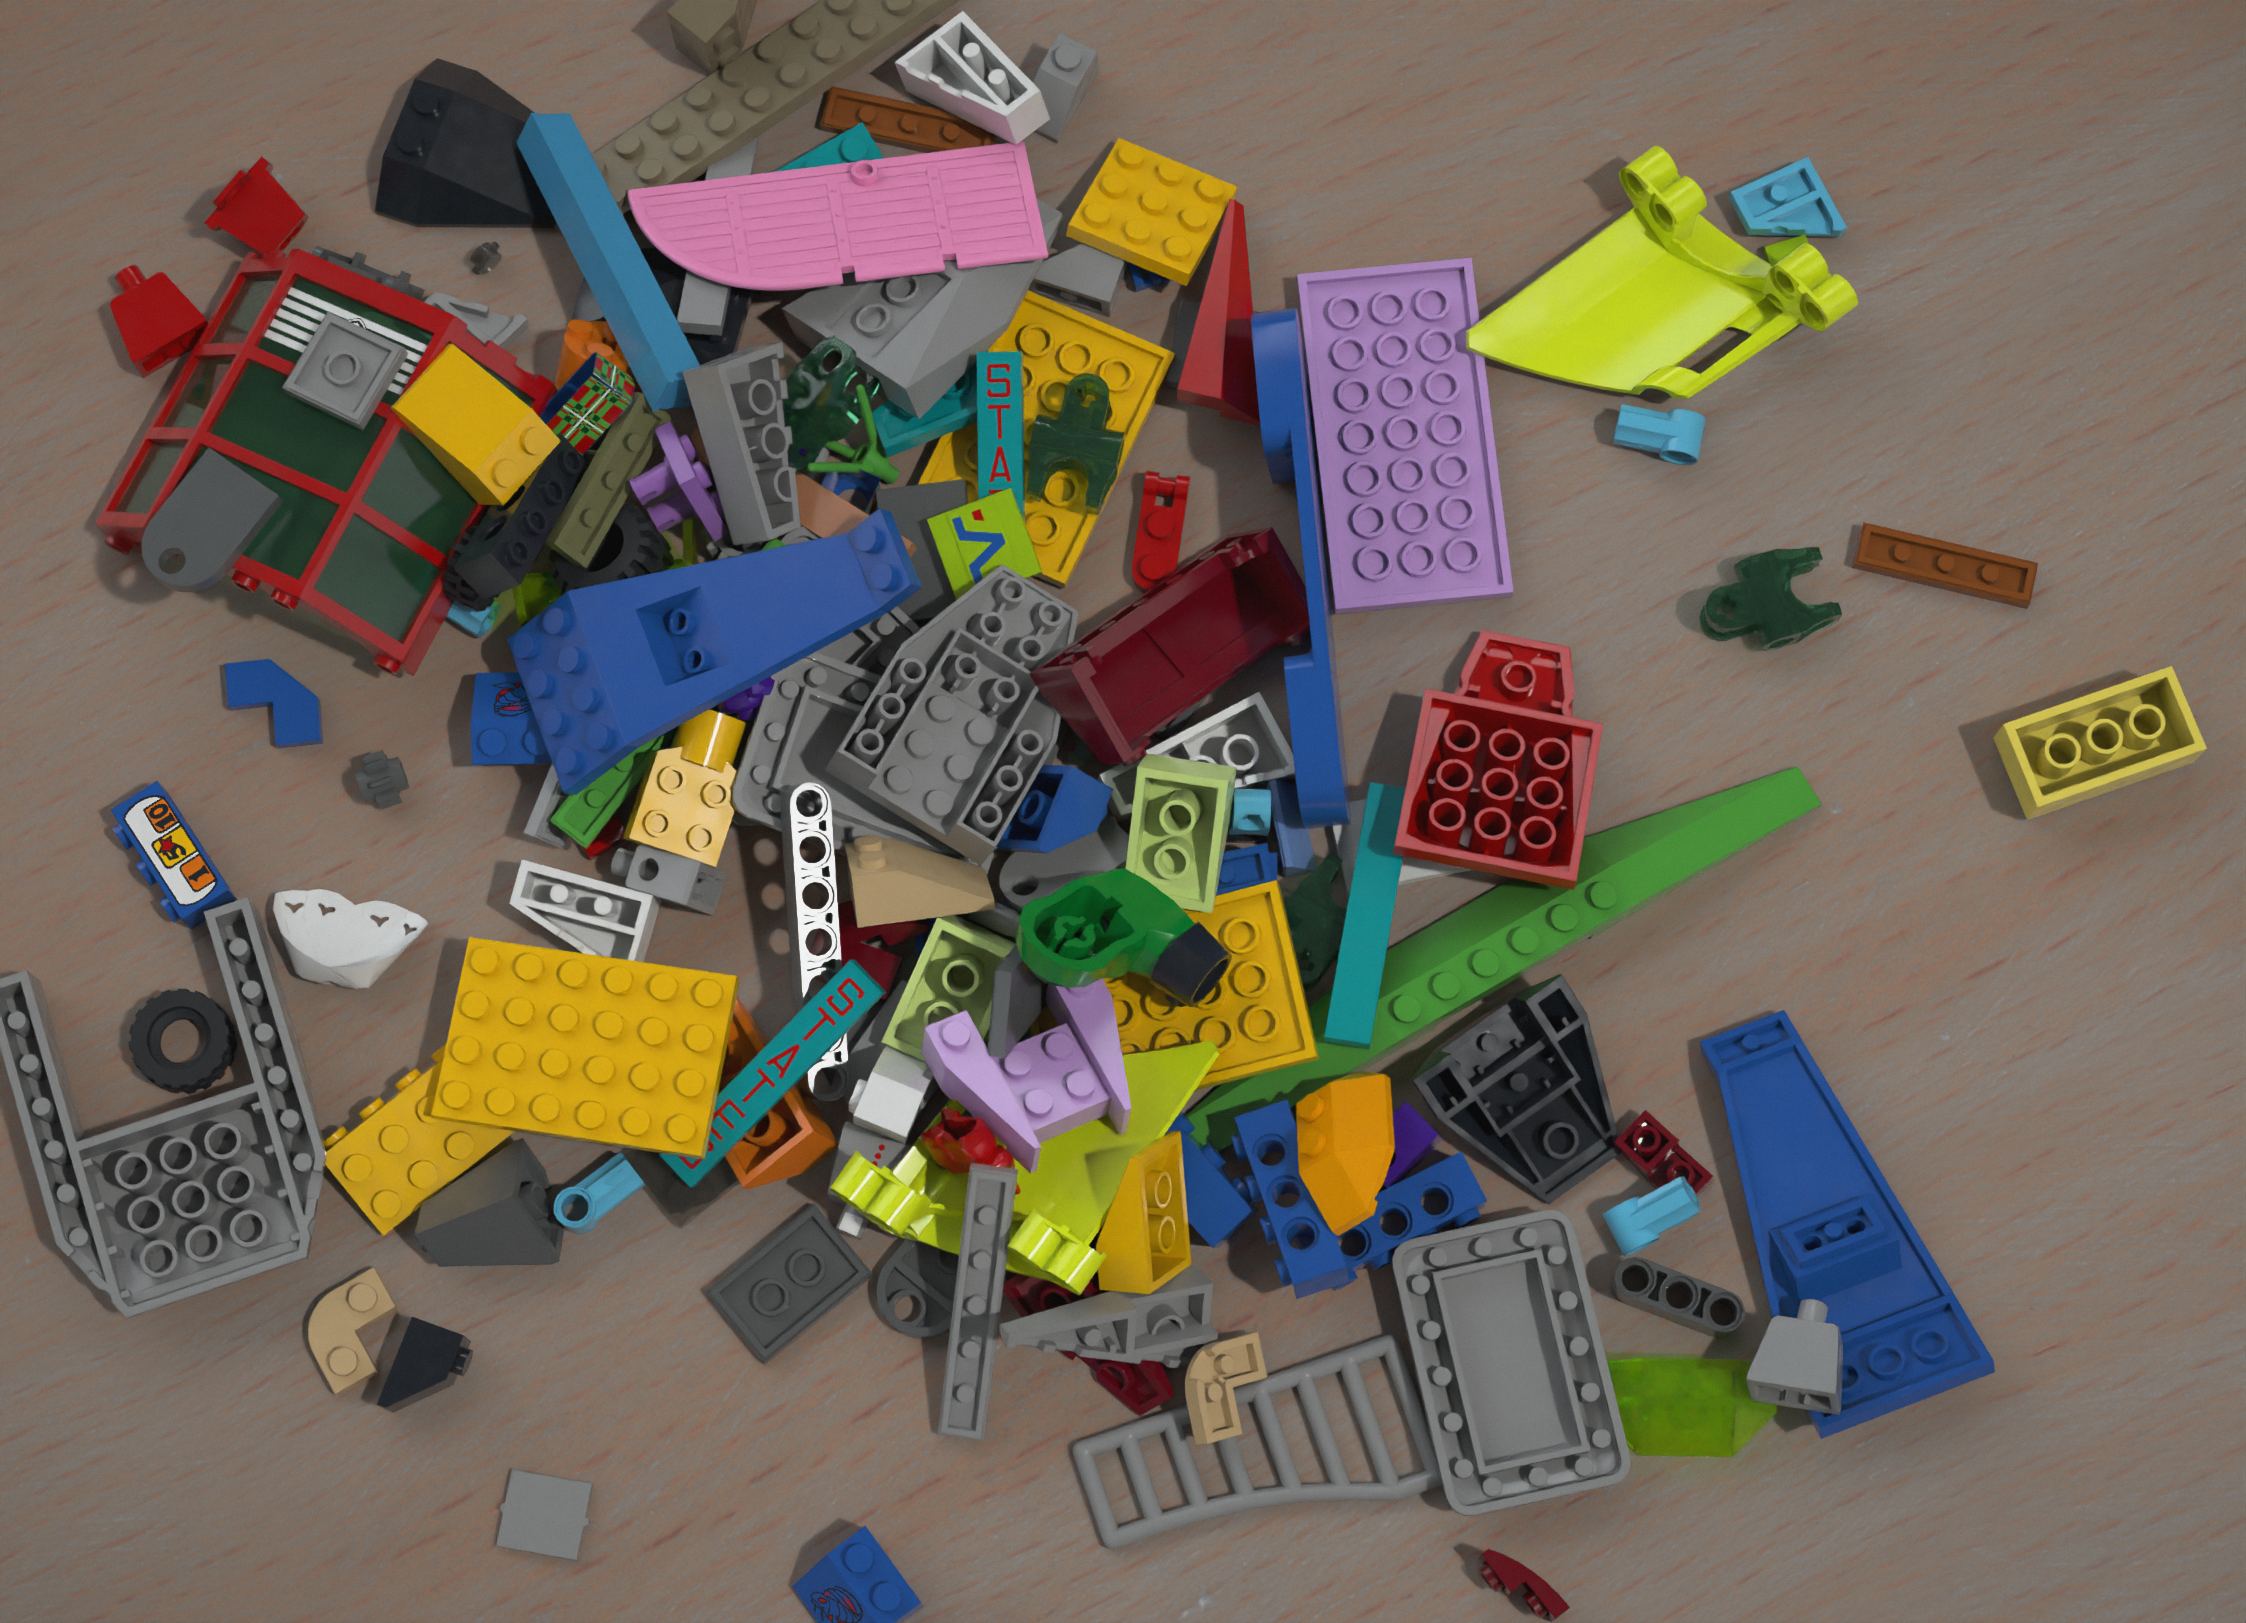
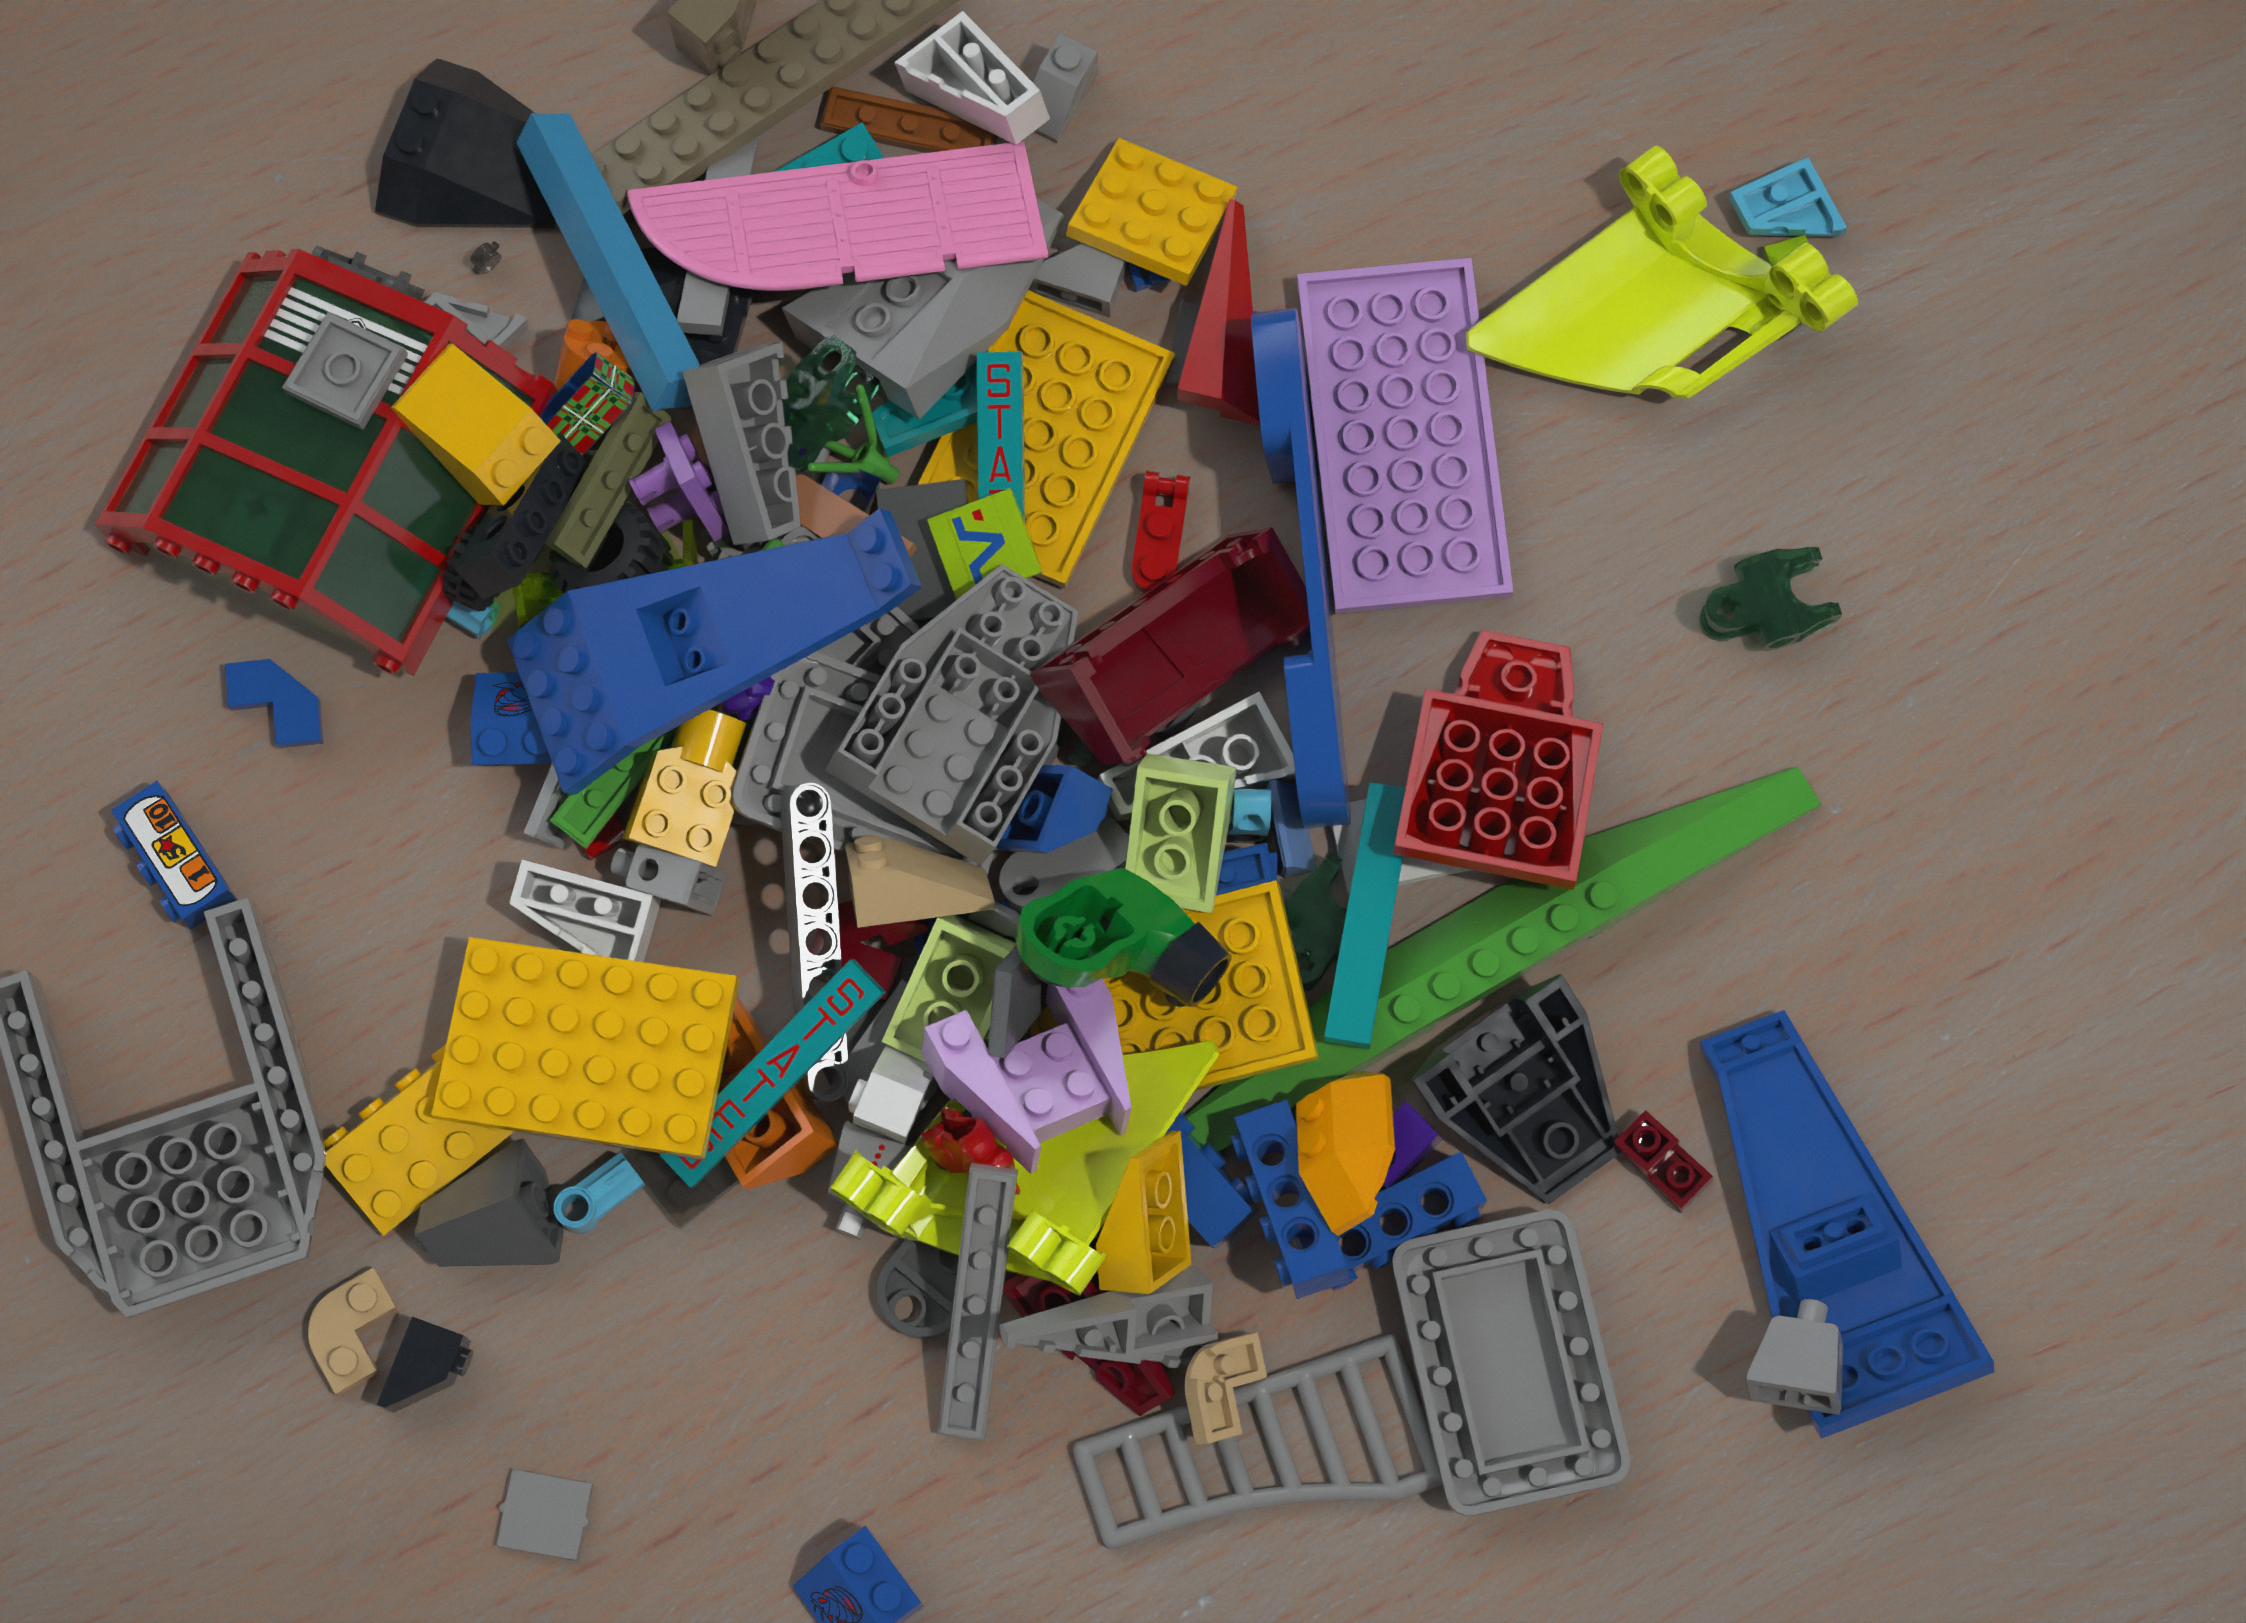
(154, 319): red torso -> none
(157, 1016): black tyre -> none
(208, 521): dark grey tile -> none
(258, 210): red container -> none
(344, 944): white piece -> none
(382, 779): dark grey gear -> none
(789, 1283): dark grey tile -> none
(1077, 442): clear green piece -> none
(1506, 1573): dark red slope -> none
(1643, 1219): medium azure piece -> none
(1671, 434): medium azure piece -> none
(1686, 1406): clear neon green wedge -> none
(1700, 1295): dark grey beam -> none
(1945, 565): dark orange tile -> none
(2099, 743): light yellow brick -> none

